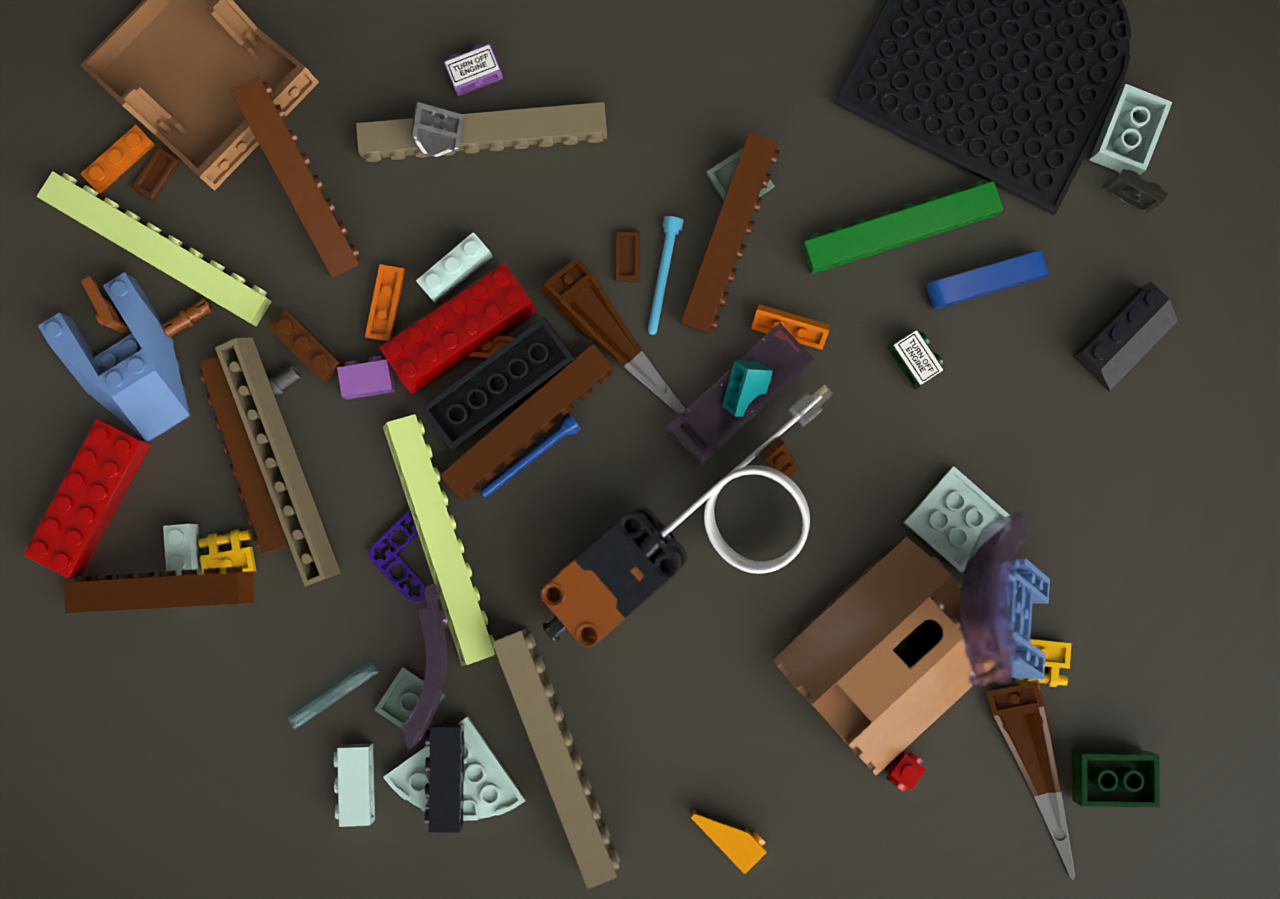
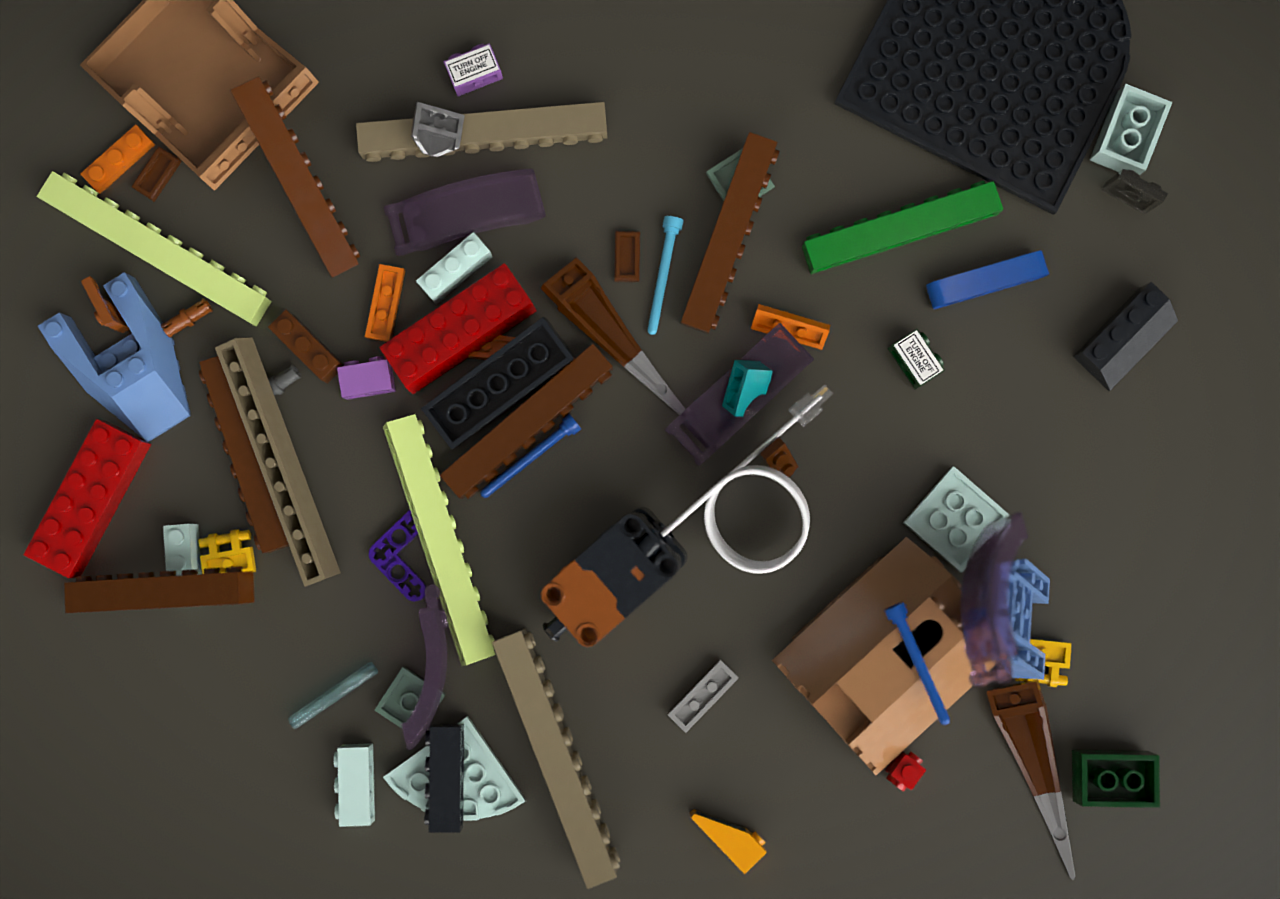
(466, 208): none -> clear purple windscreen
(703, 696): none -> light grey plate
(898, 616): none -> blue piece

